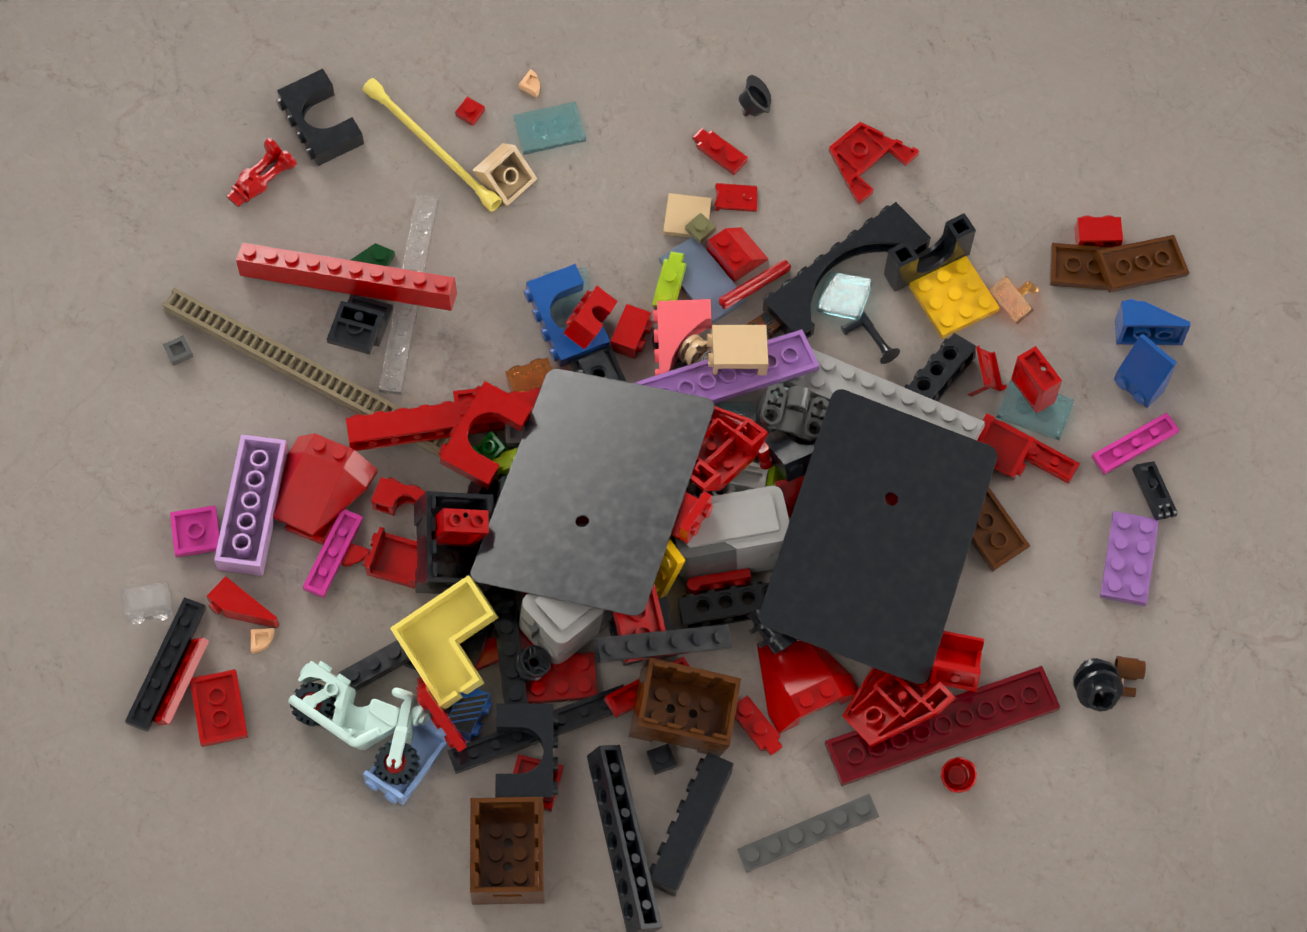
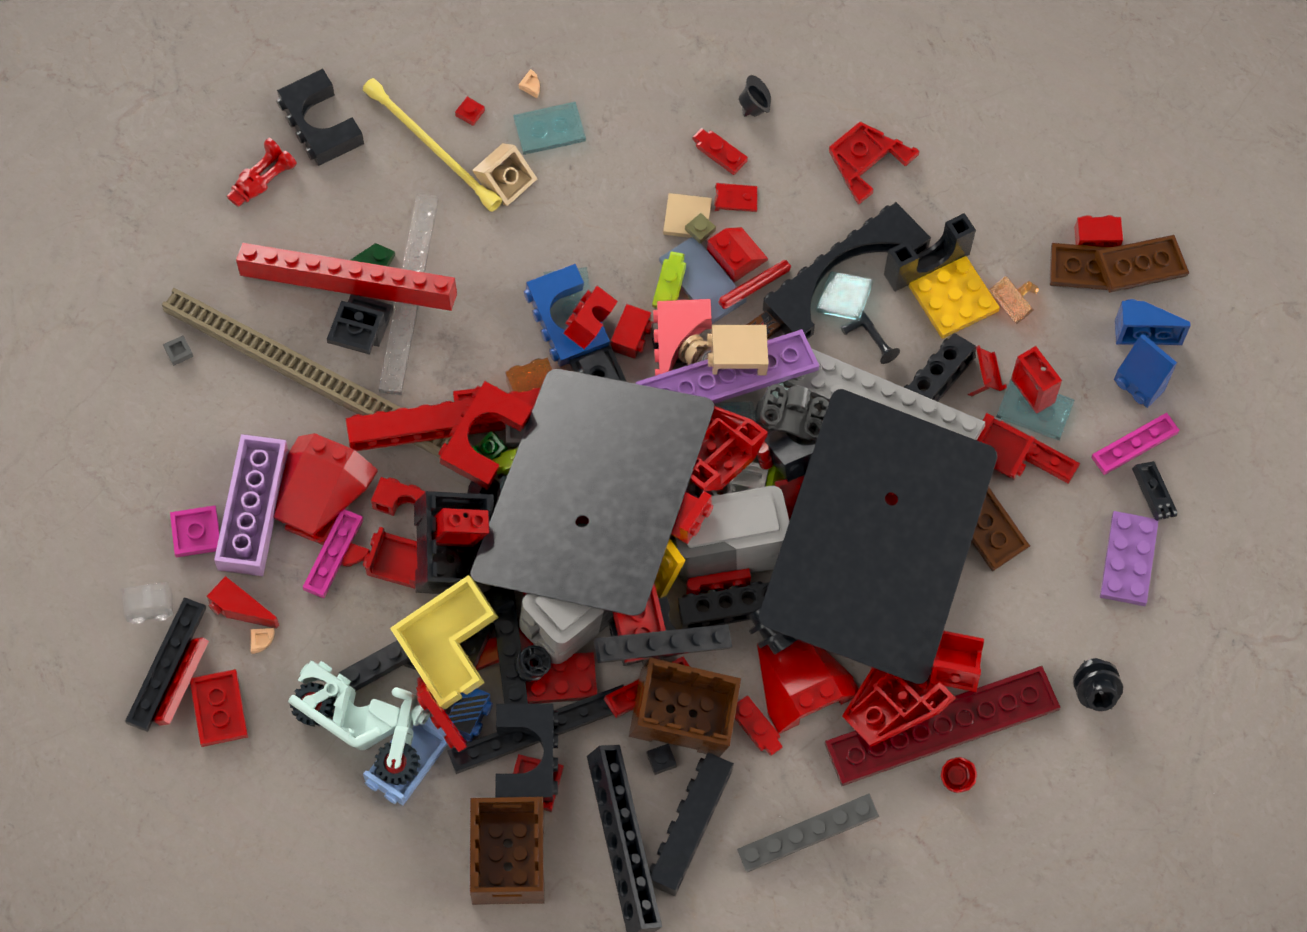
(1130, 670): reddish brown piece -> none

